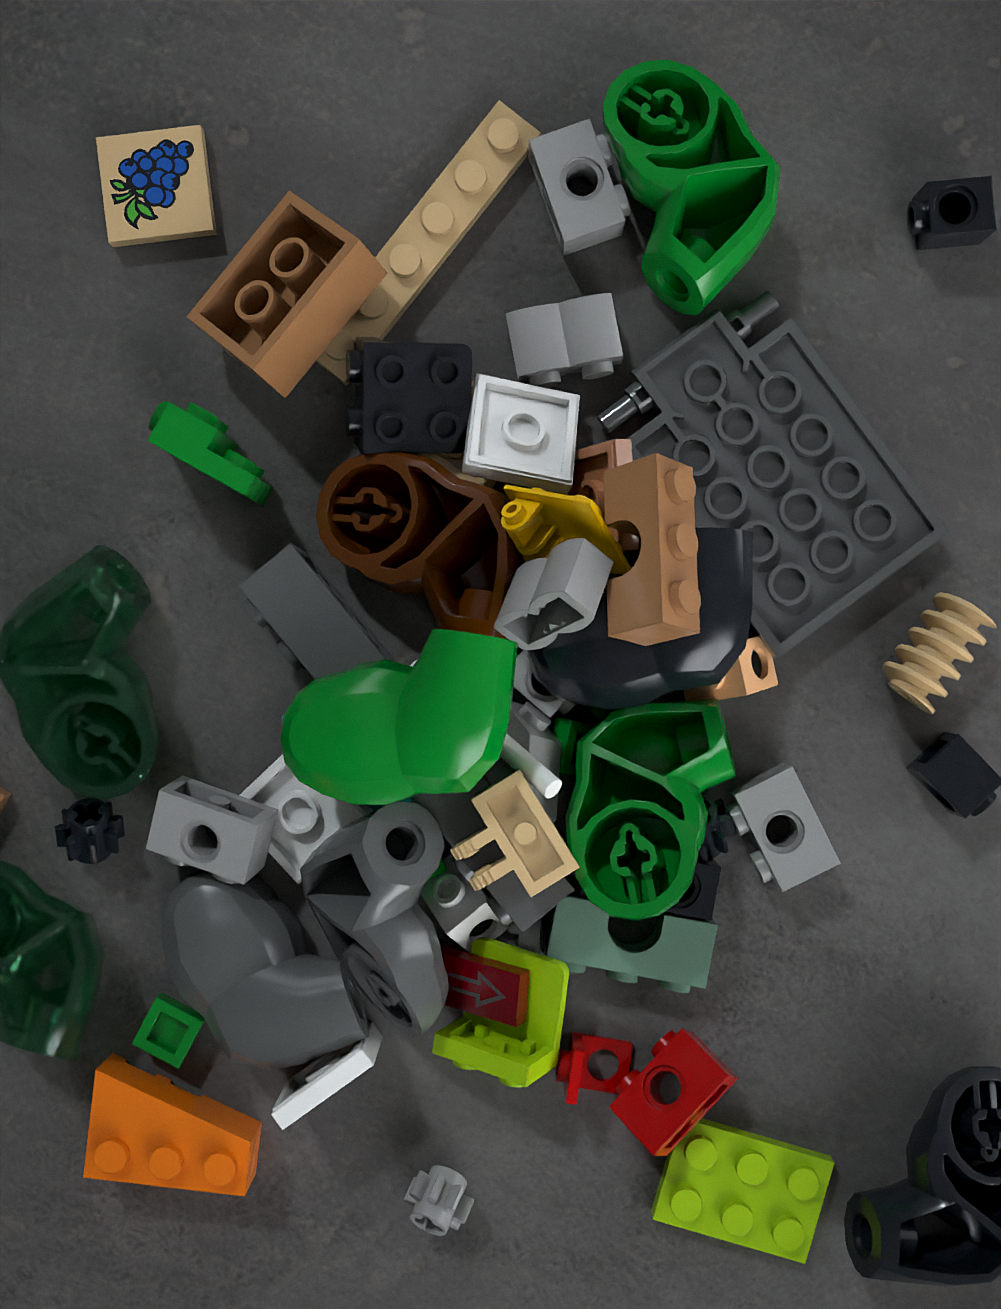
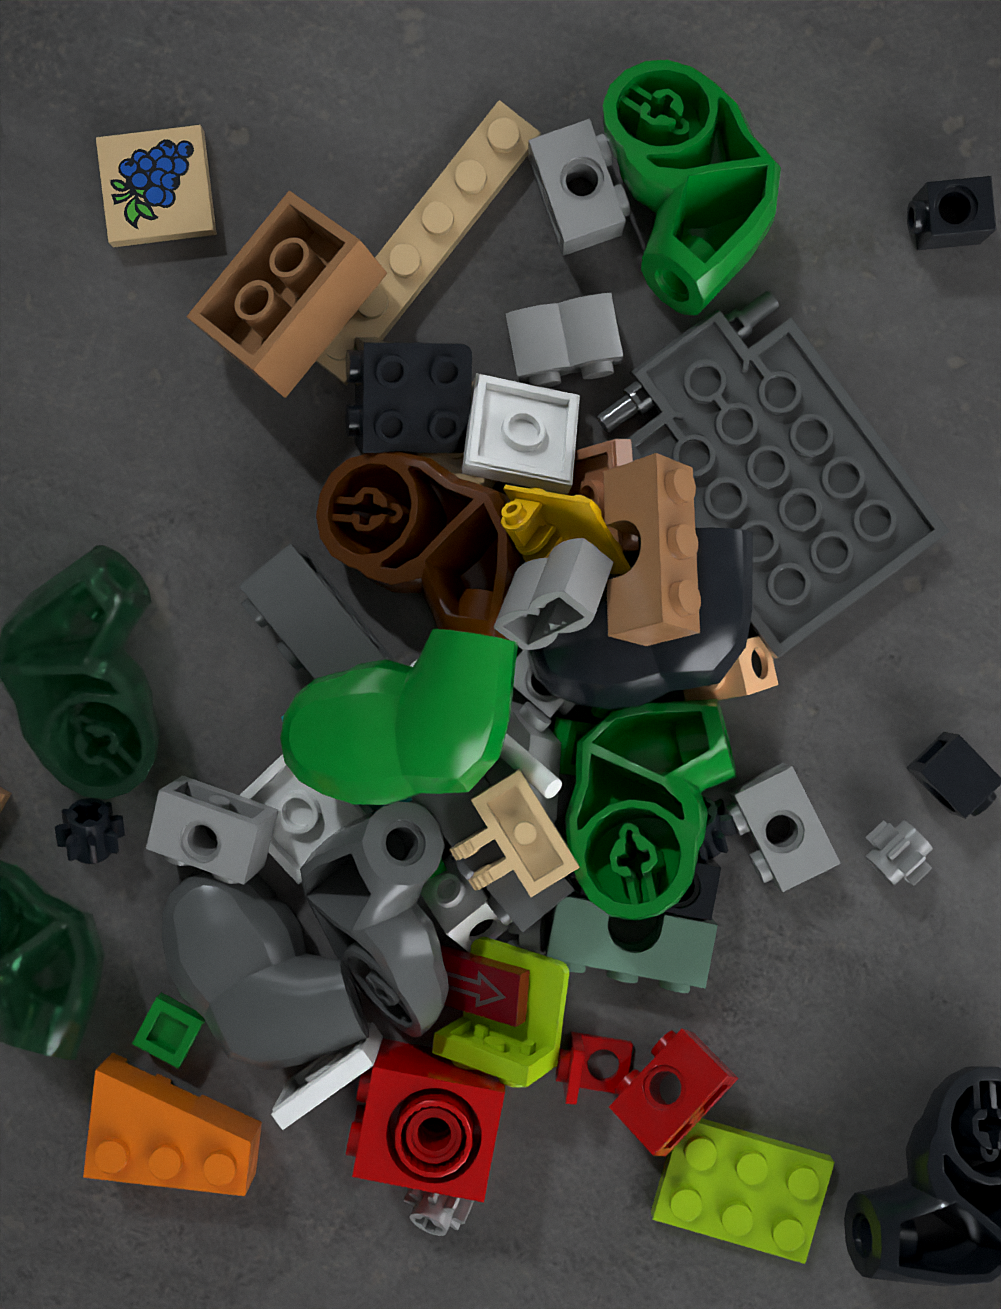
(201, 442): green plate -> none
(401, 1141): none -> red brick
(899, 852): none -> light grey gear
(936, 649): tan piece -> none

